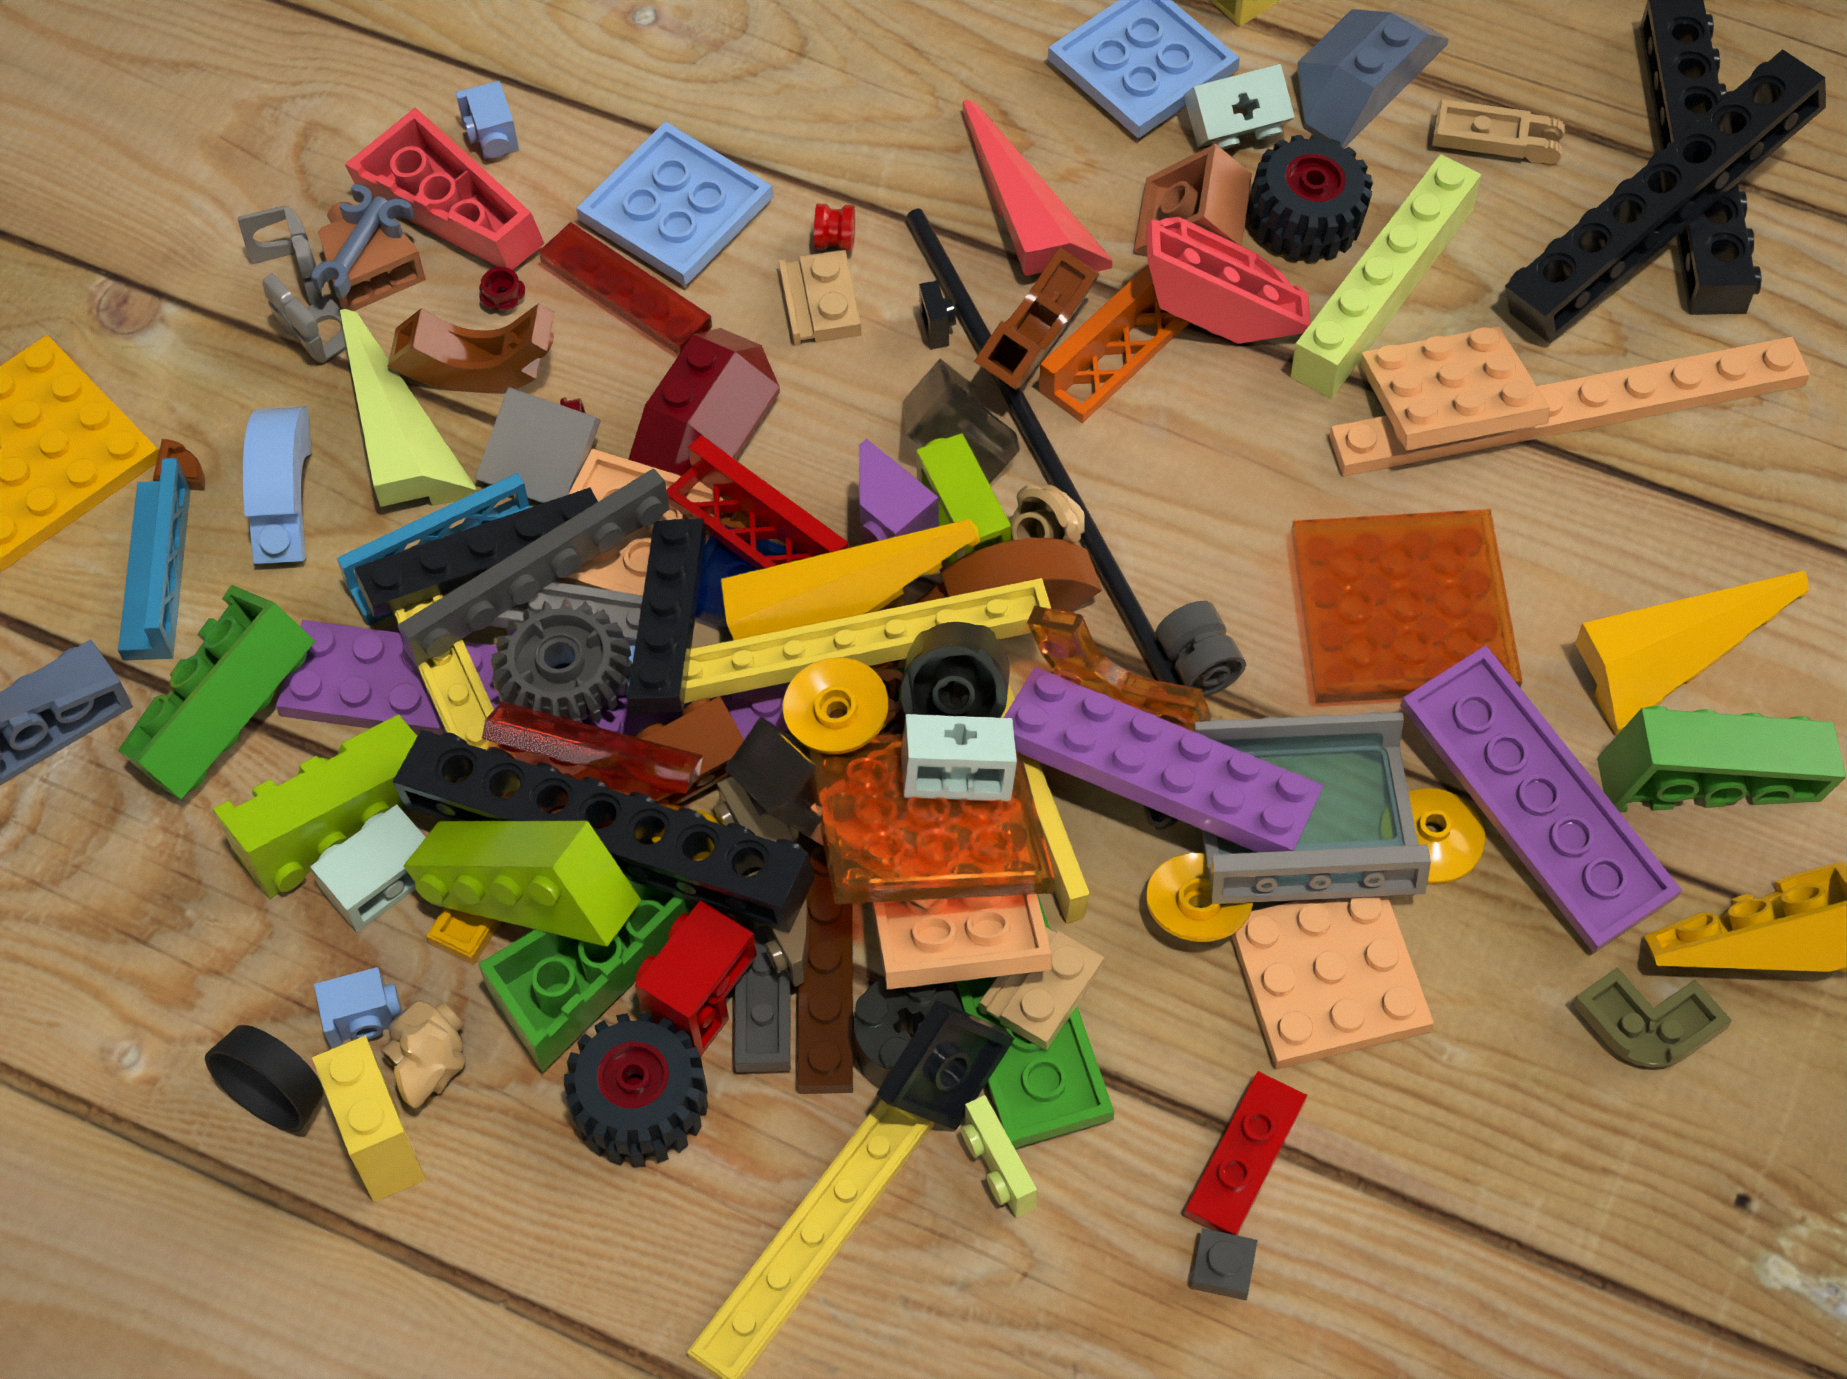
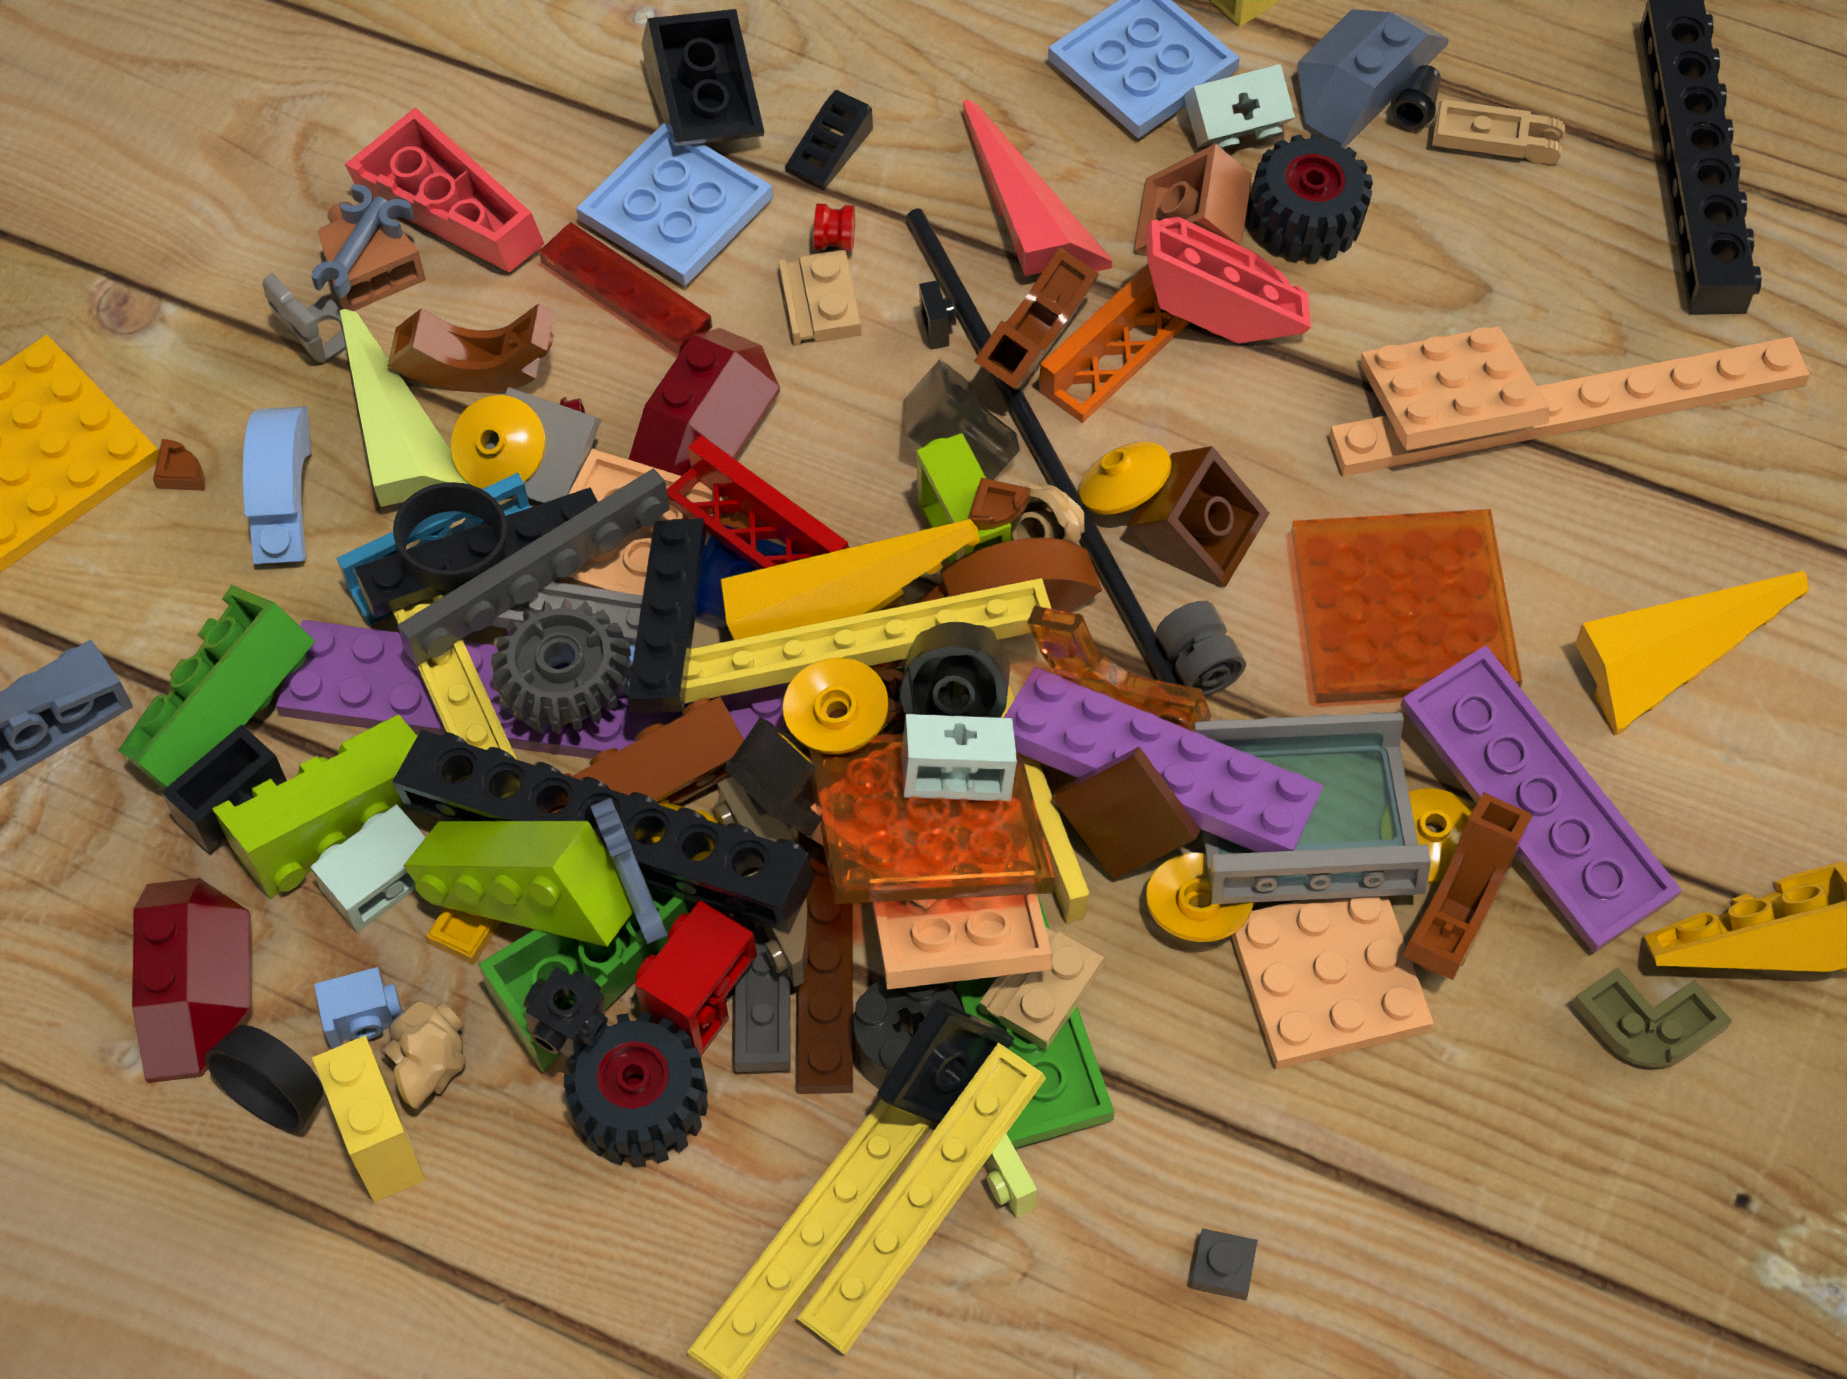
(155, 566): dark azure fence -> none
(187, 975): none -> dark red wedge
(219, 776): none -> black brick
(266, 251): light grey piece -> none
(445, 498): none -> black tyre
(488, 119): light blue brick -> none
(501, 280): dark red plate -> none
(519, 445): none -> yellow dish
(565, 1029): none -> black brick
(577, 743): clear red plate -> none
(628, 870): none -> sand blue bar
(701, 77): none -> black slope
(838, 113): none -> black slope
(891, 498): medium lavender slope -> none
(921, 1198): none -> light yellow tile
(997, 503): none -> dark orange tile
(1125, 478): none -> yellow dish
(1126, 813): none -> reddish brown tile
(1200, 517): none -> reddish brown slope
(1245, 1155): red plate -> none
(1385, 276): yellowish green brick -> none
(1417, 98): none -> black cone
(1468, 886): none -> dark orange arch
(1665, 195): black brick -> none
(1720, 759): bright green wedge -> none

